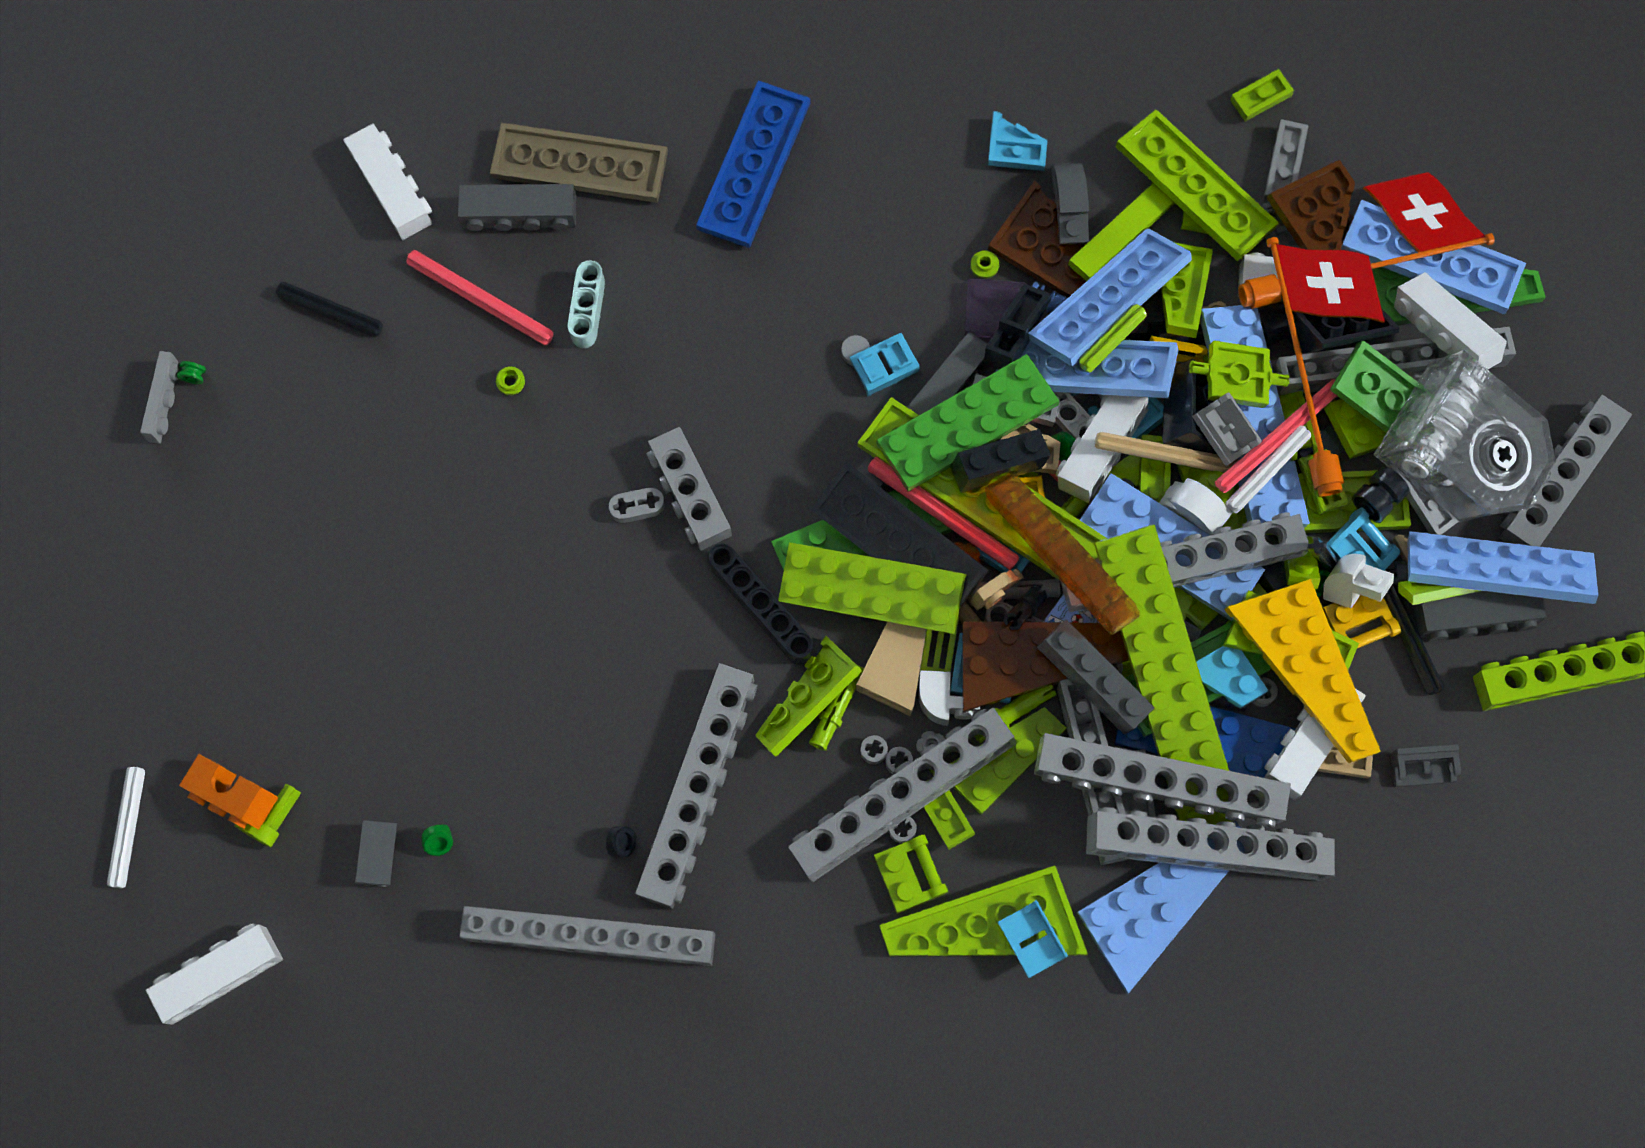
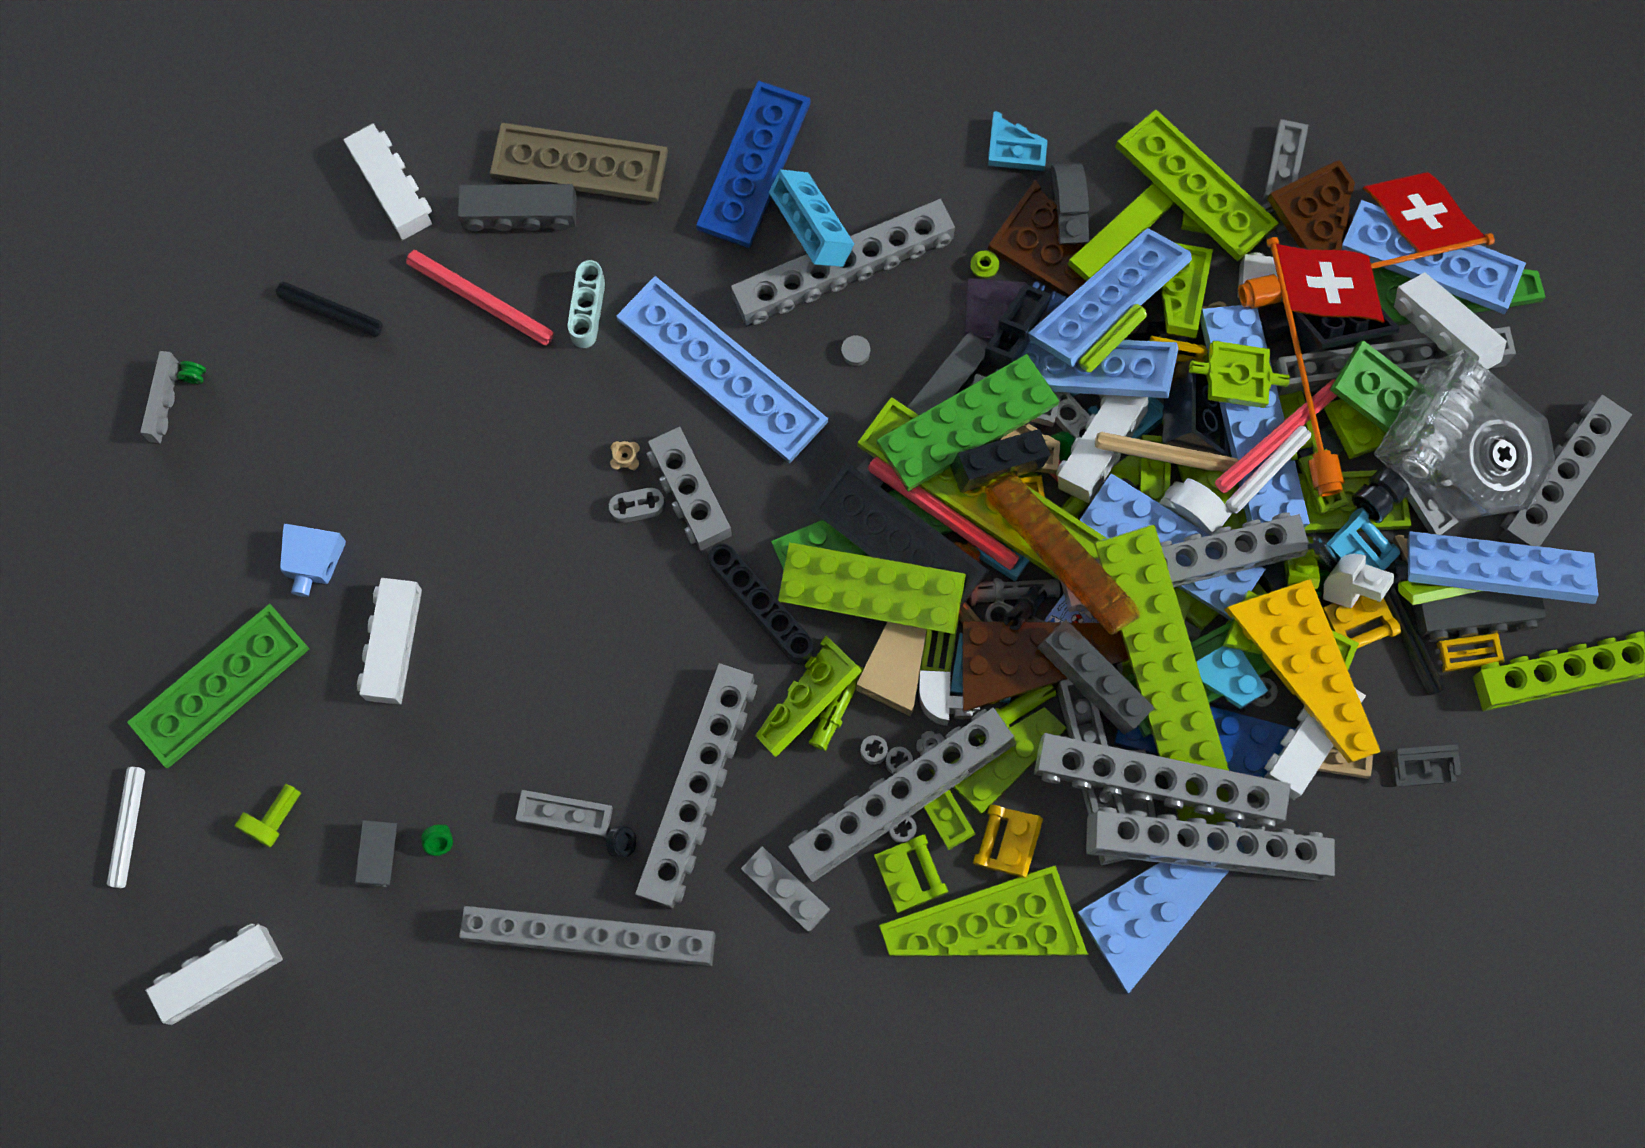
(212, 783): orange arch -> none
(218, 686): none -> bright green plate
(309, 556): none -> light blue torso
(389, 641): none -> white brick
(507, 373): lime plate -> none
(564, 813): none -> light grey plate
(621, 448): none -> tan plate
(722, 369): none -> light blue plate
(785, 889): none -> light grey plate
(811, 218): none -> medium azure brick
(872, 369): medium azure piece -> none
(930, 217): none -> light grey brick
(993, 591): tan wing -> none
(1017, 842): none -> yellow plate
(1040, 953): medium azure piece -> none
(1227, 429): light grey hinge -> none
(1262, 95): lime plate -> none
(1445, 656): none -> yellow tile

